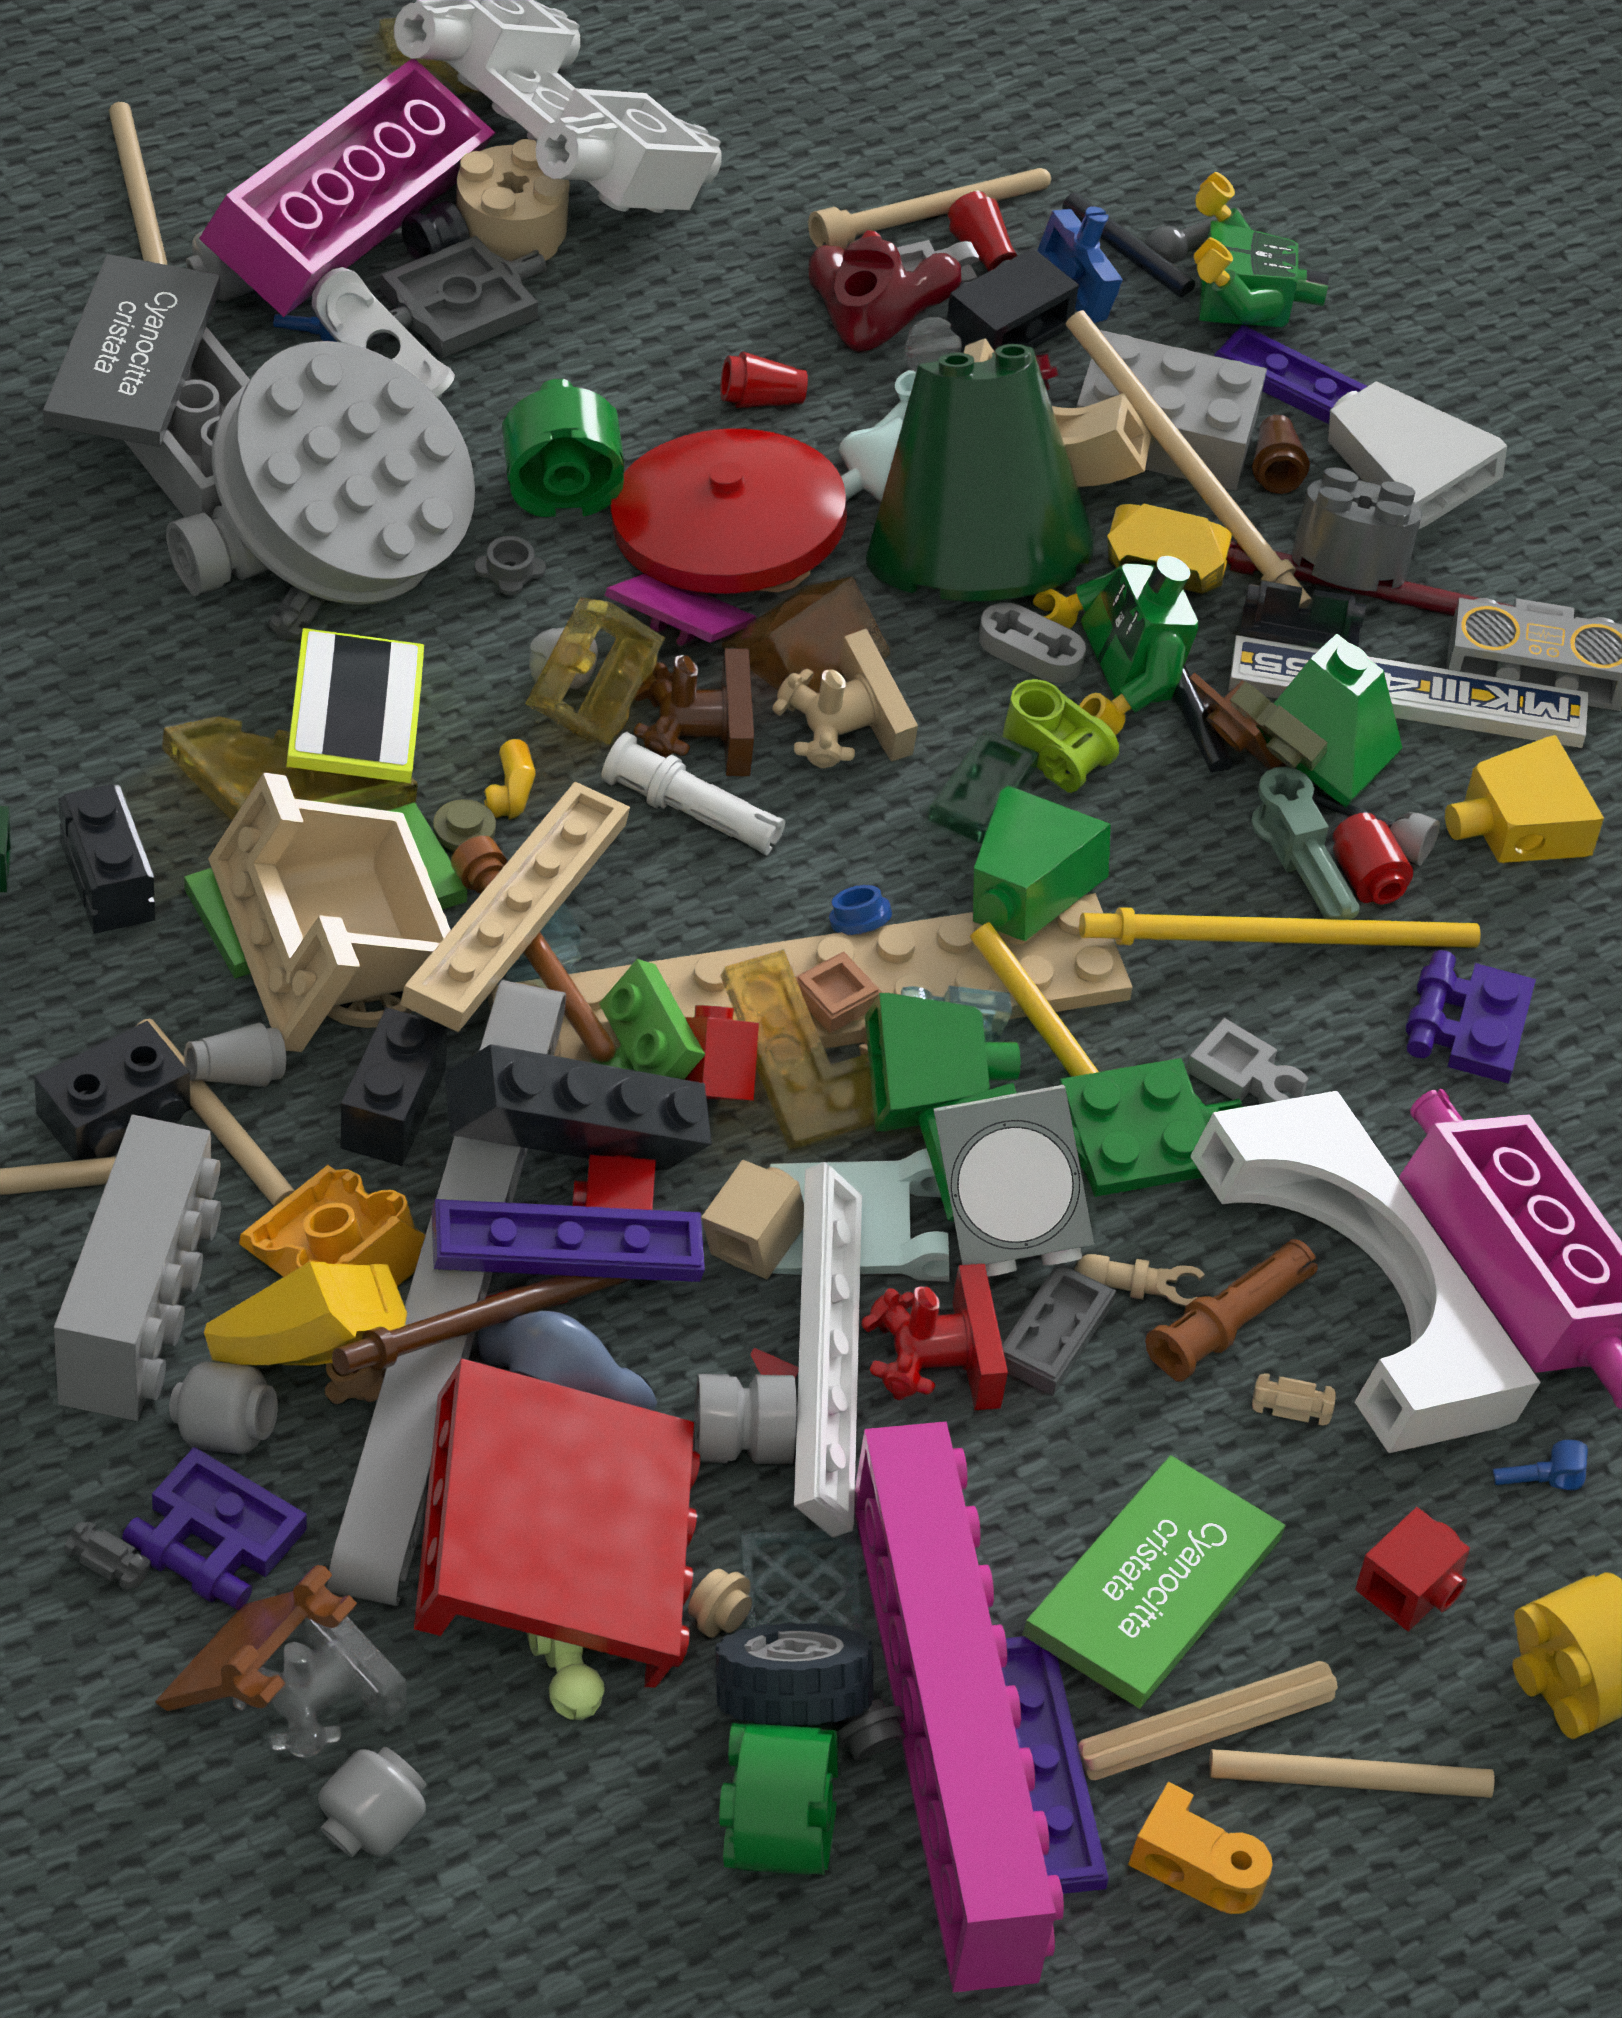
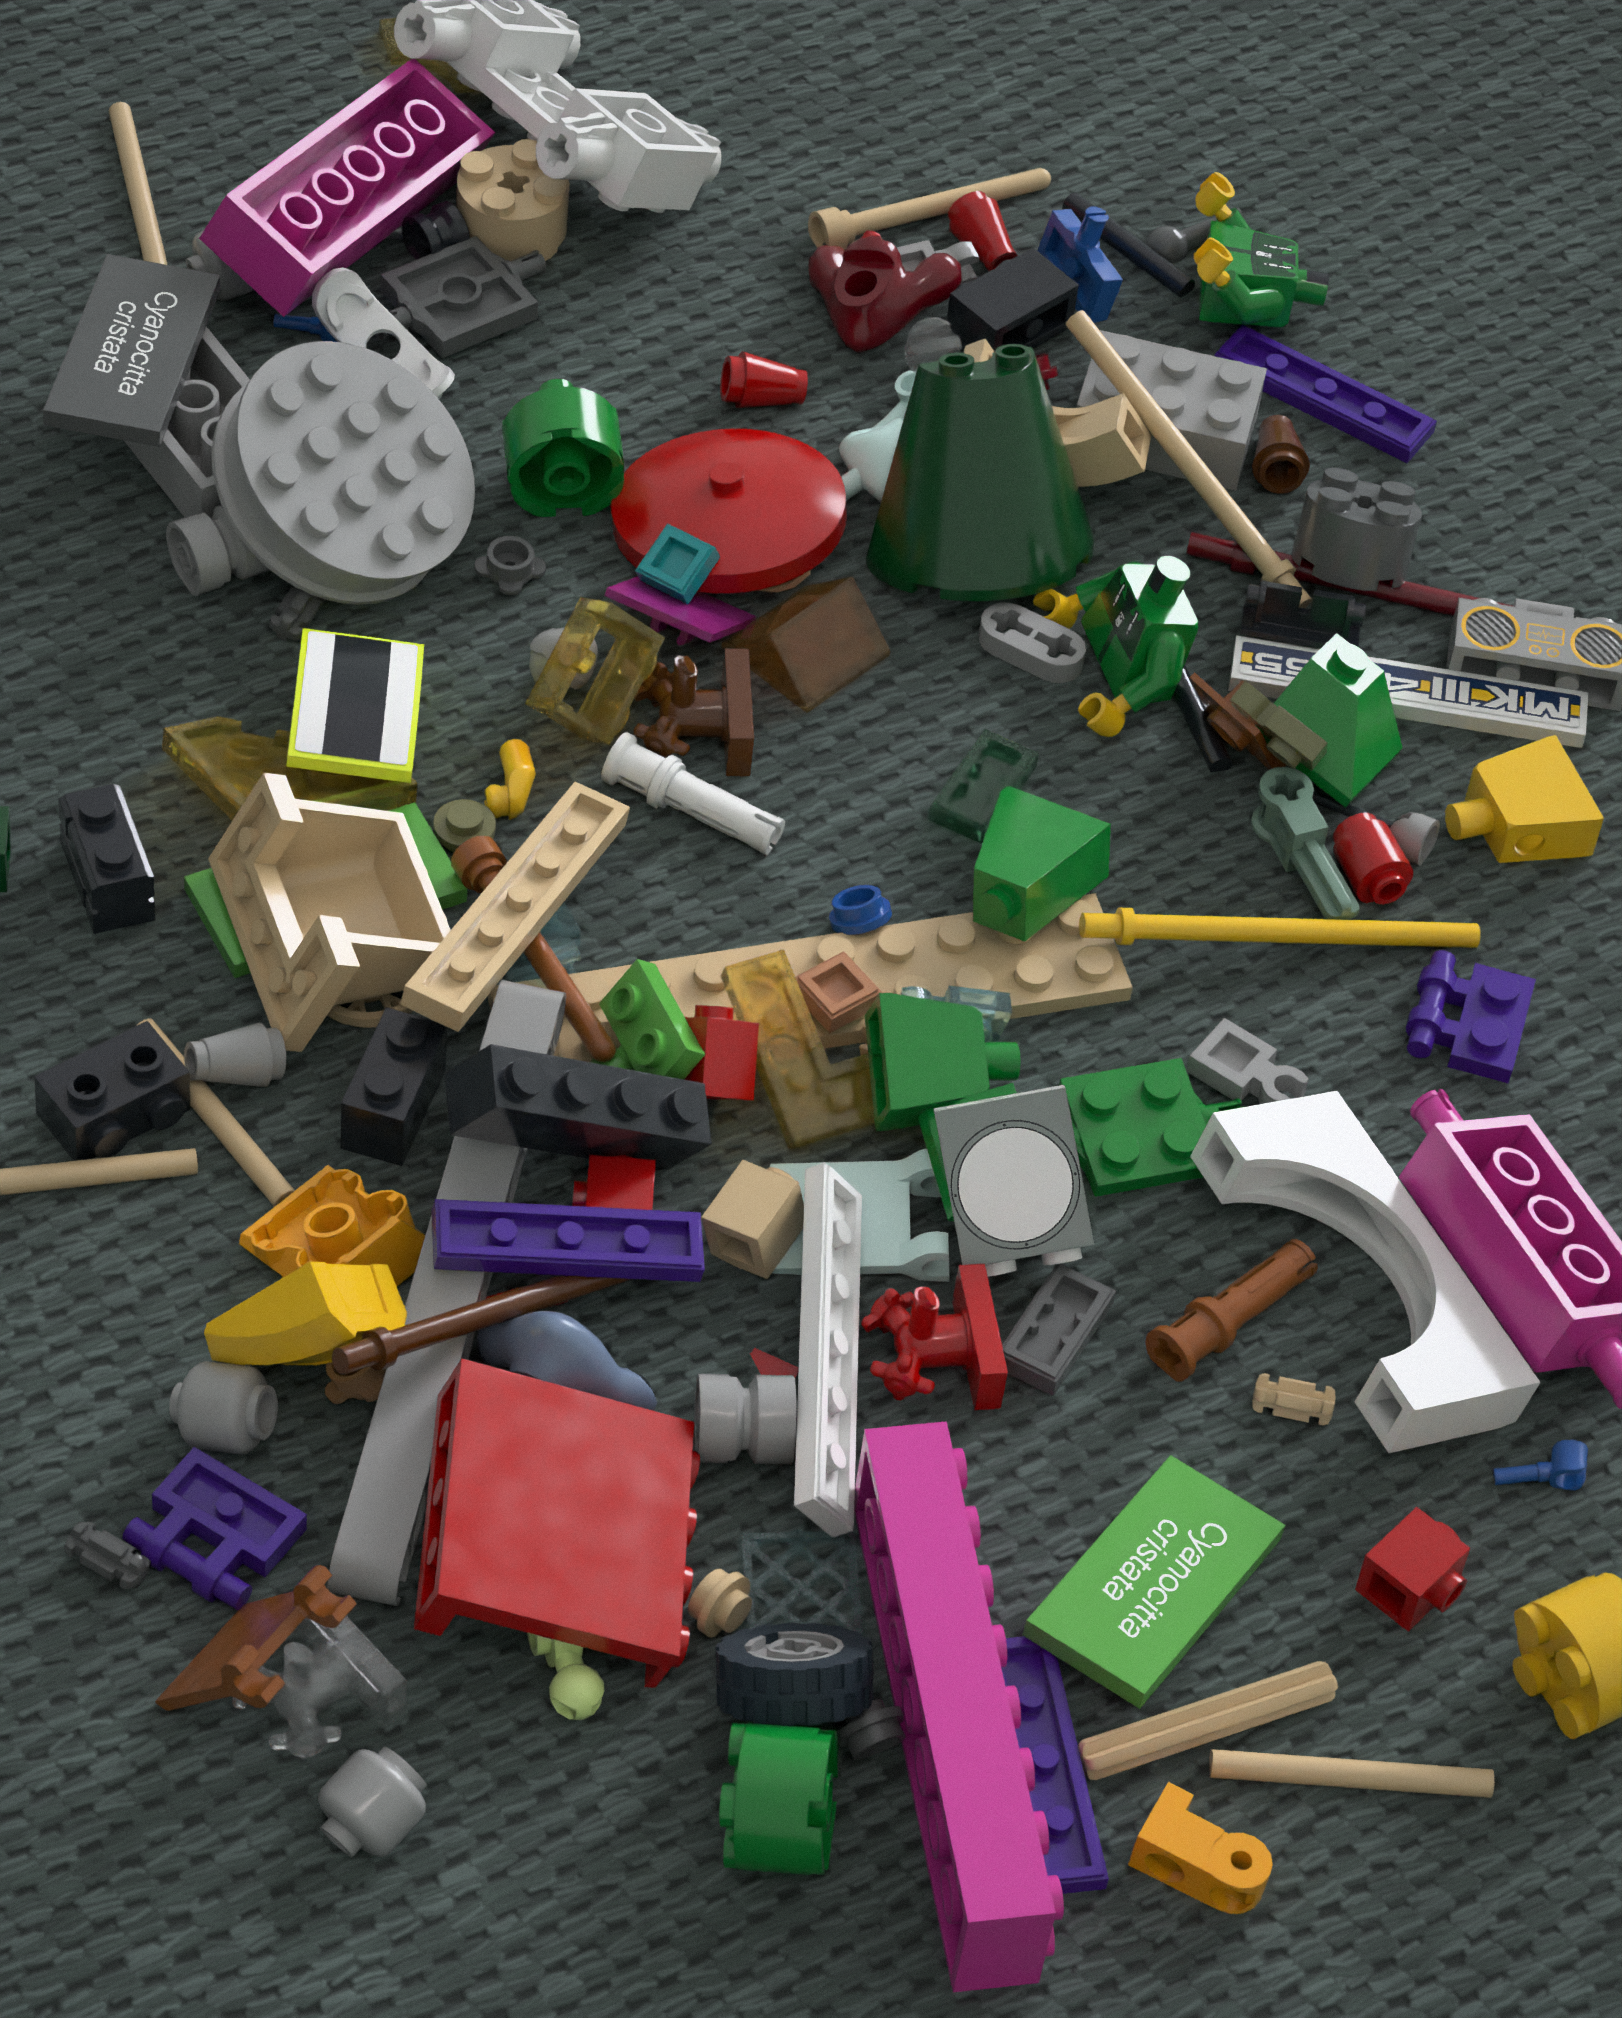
(136, 1269): light grey brick -> none
(677, 563): none -> teal tile
(840, 707): tan piece -> none
(1032, 1001): yellow bar -> none
(1058, 730): lime piece -> none
(1137, 1277): tan piece -> none
(1152, 532): yellow slope -> none
(1415, 444): white slope -> none

